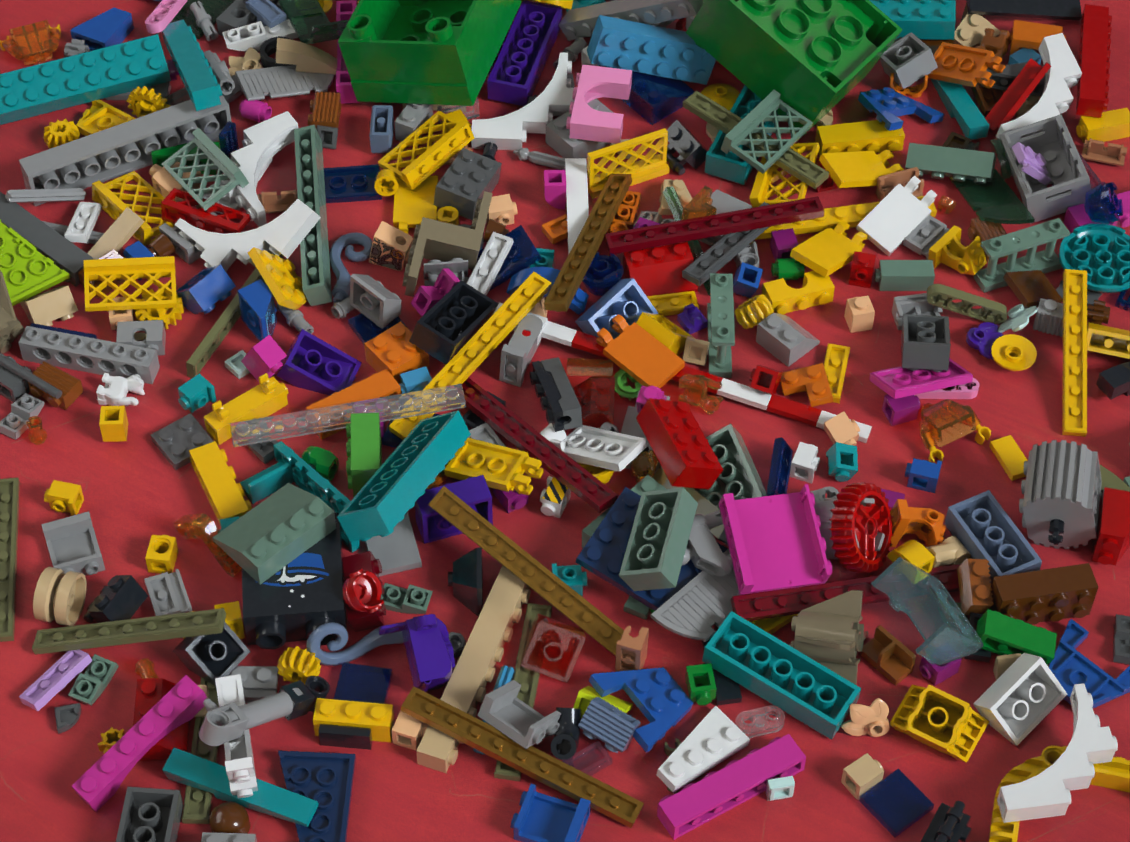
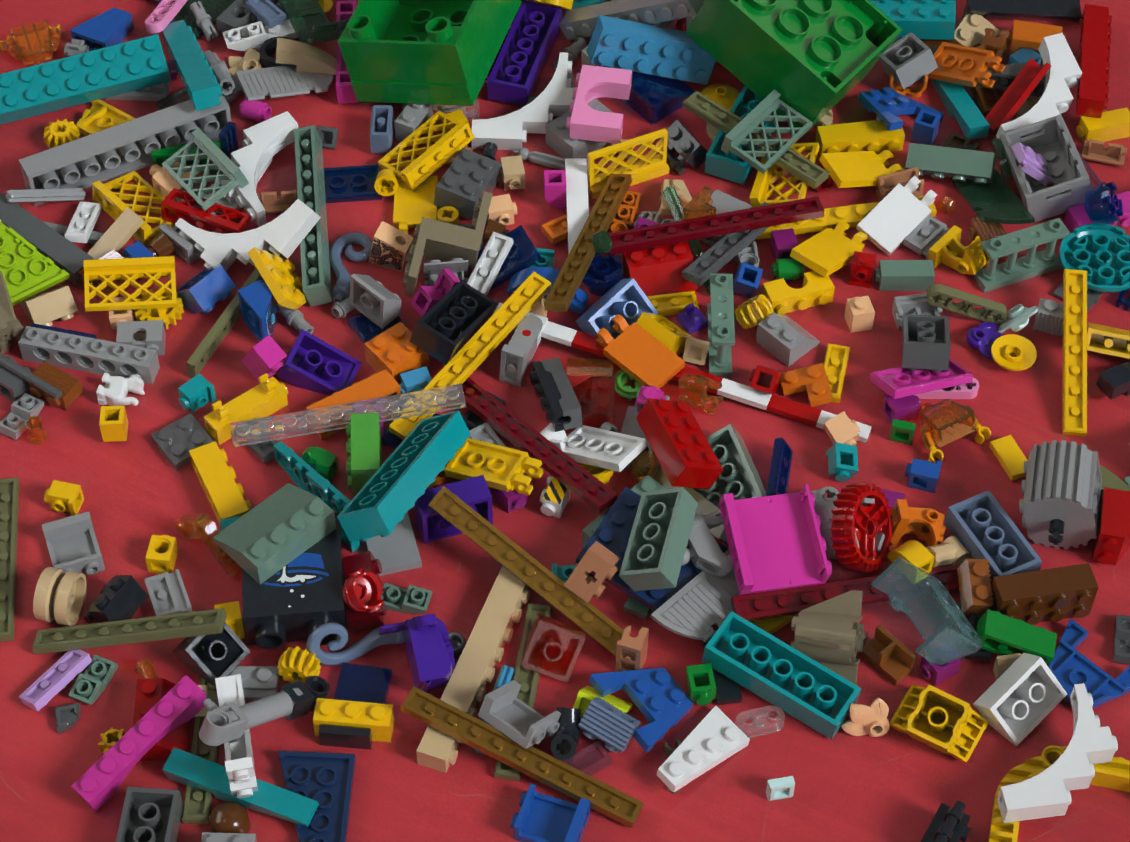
(145, 101): yellow gear -> none
(236, 366): light aqua tile -> none
(267, 481): teal panel -> none
(325, 109): dark orange brick -> none
(408, 731): light nougat brick -> none
(468, 580): black slope -> none
(512, 173): none -> tan brick
(582, 580): none -> nougat brick
(602, 242): none -> clear green tile
(729, 786): dark pink brick -> none
(804, 462): white brick -> none
(862, 775): tan brick -> none
(896, 802): clear blue tile -> none
(902, 431): none -> green plate
(925, 127): none -> blue brick
(1031, 287): reddish brown tile -> none
(1098, 312): reddish brown gear -> none

